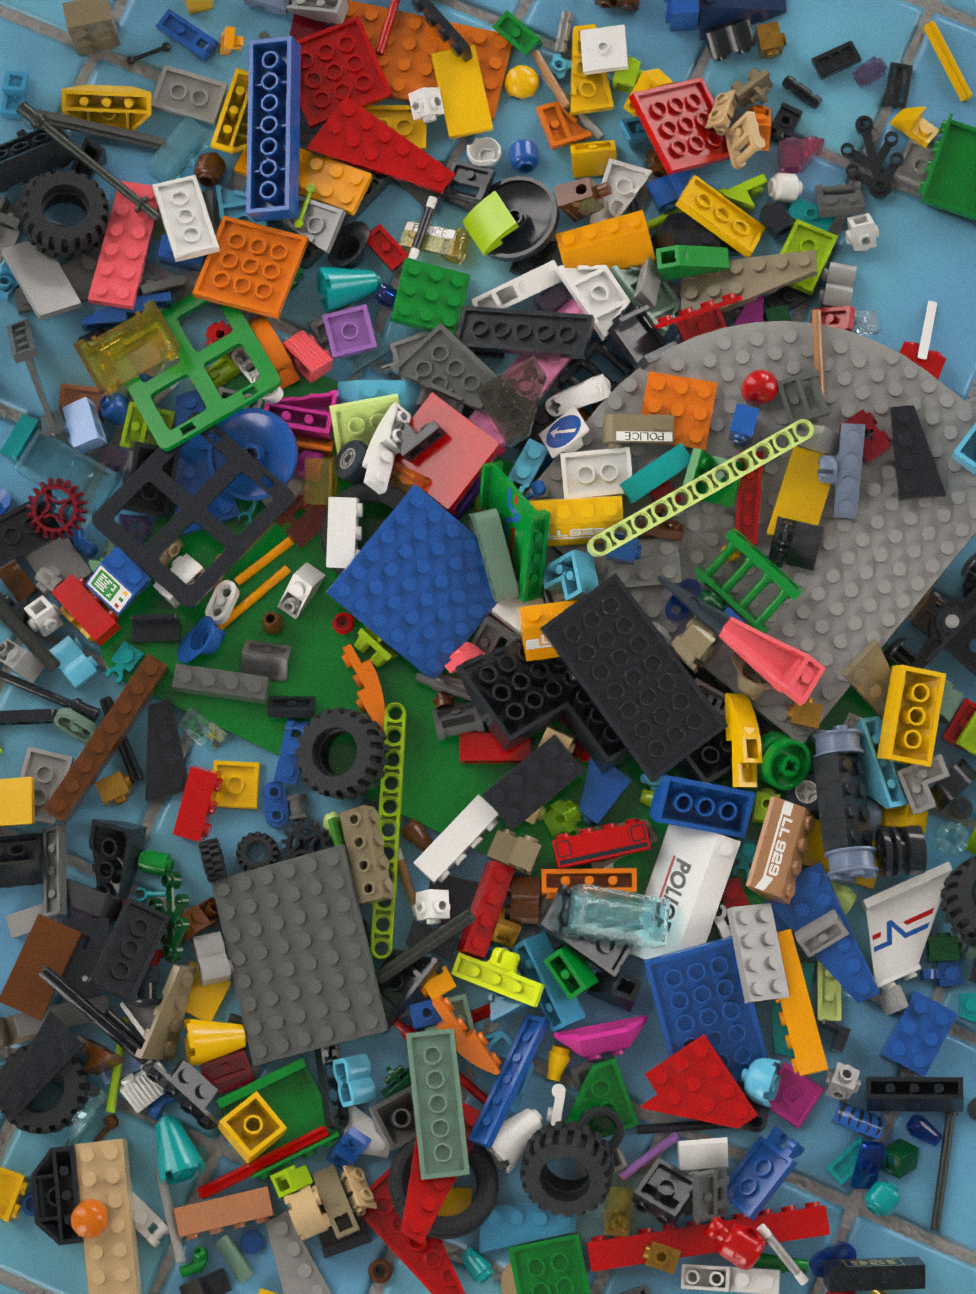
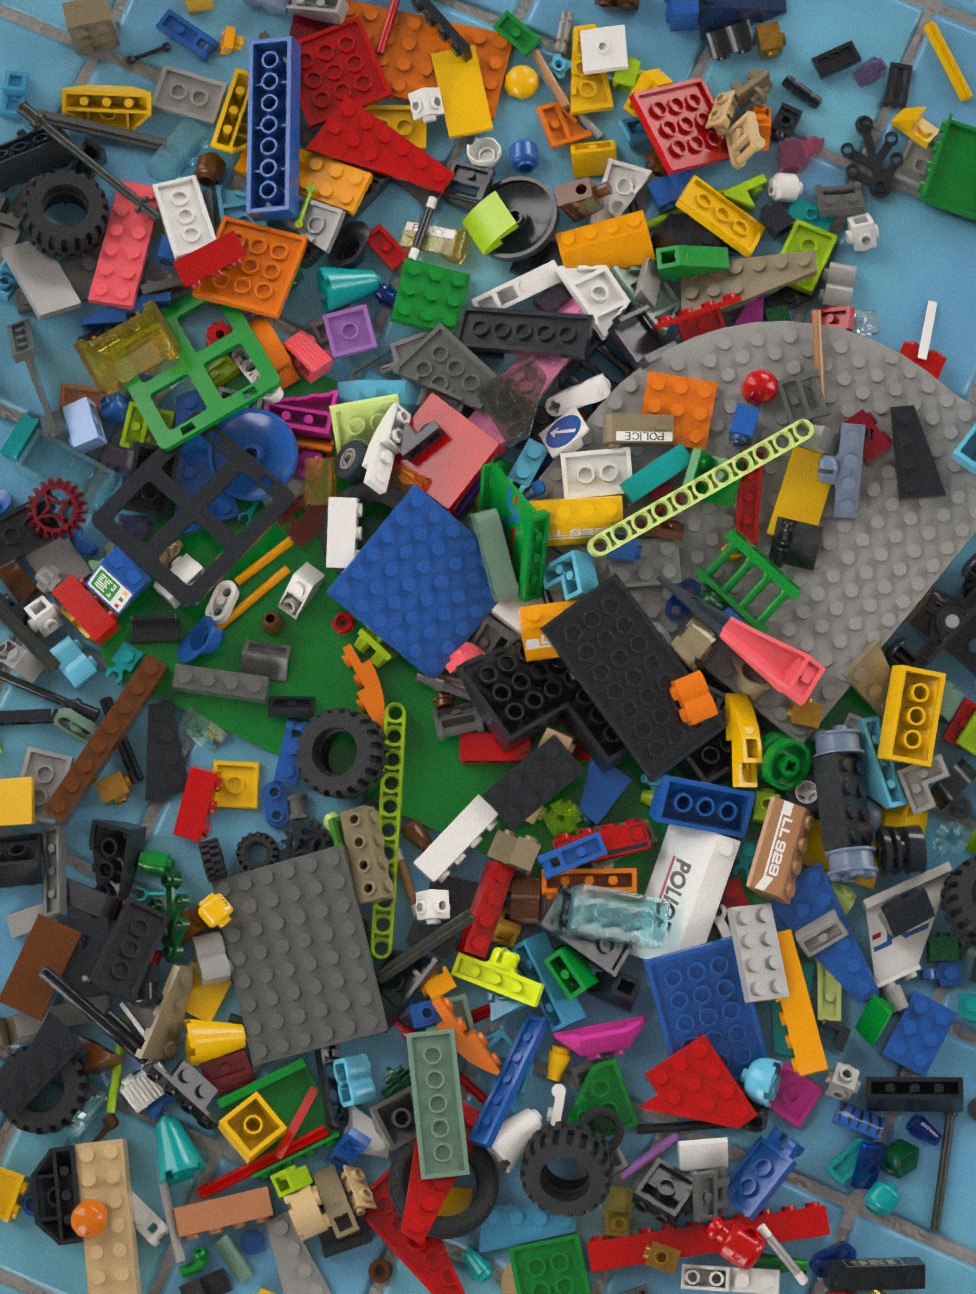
(209, 260): none -> red brick
(215, 910): none -> yellow head
(296, 1122): none -> red sticker
(573, 855): none -> blue plate
(693, 698): none -> orange brick
(874, 1019): none -> green slope
(906, 913): none -> black slope

